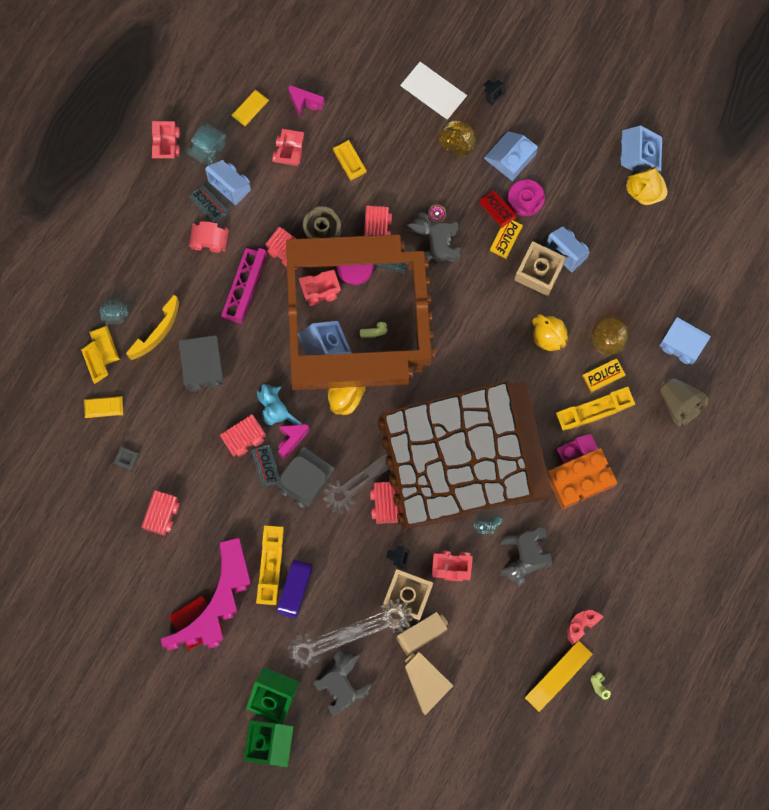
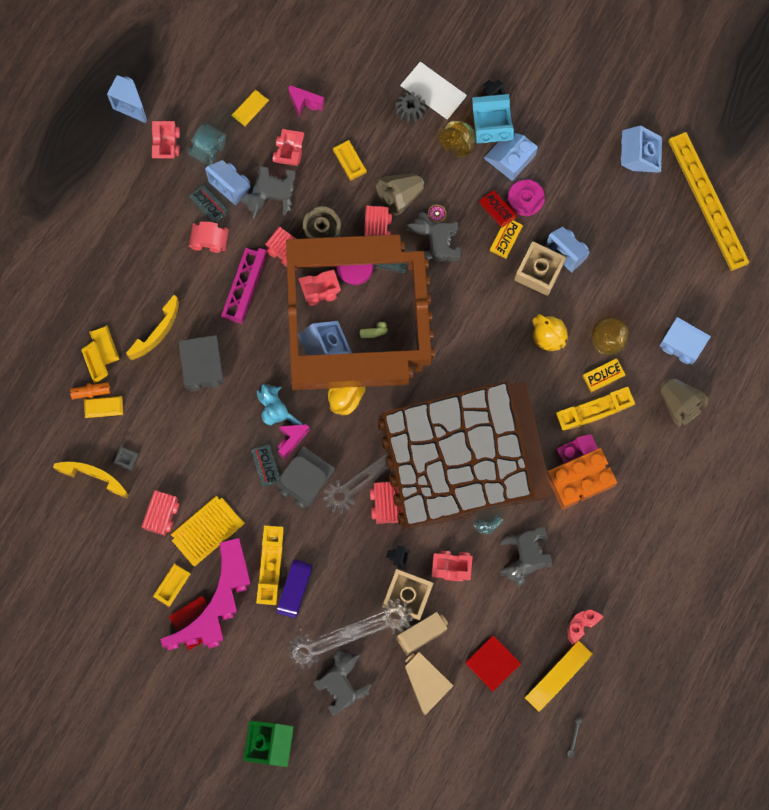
(71, 468): none -> yellow slope
(90, 390): none -> orange pin
(113, 312): clear light blue head -> none
(125, 98): none -> light blue slope
(171, 585): none -> yellow tile
(206, 530): none -> yellow window
(243, 436): coral brick -> none
(270, 188): none -> dark grey animal
(272, 695): green slope -> none
(399, 191): none -> dark tan cone
(410, 114): none -> dark grey gear
(492, 118): none -> medium azure panel
(493, 663): none -> red tile
(570, 753): none -> dark grey hinge
(598, 687): yellowish green arm -> none
(647, 186): yellow helmet -> none
(708, 201): none -> yellow plate

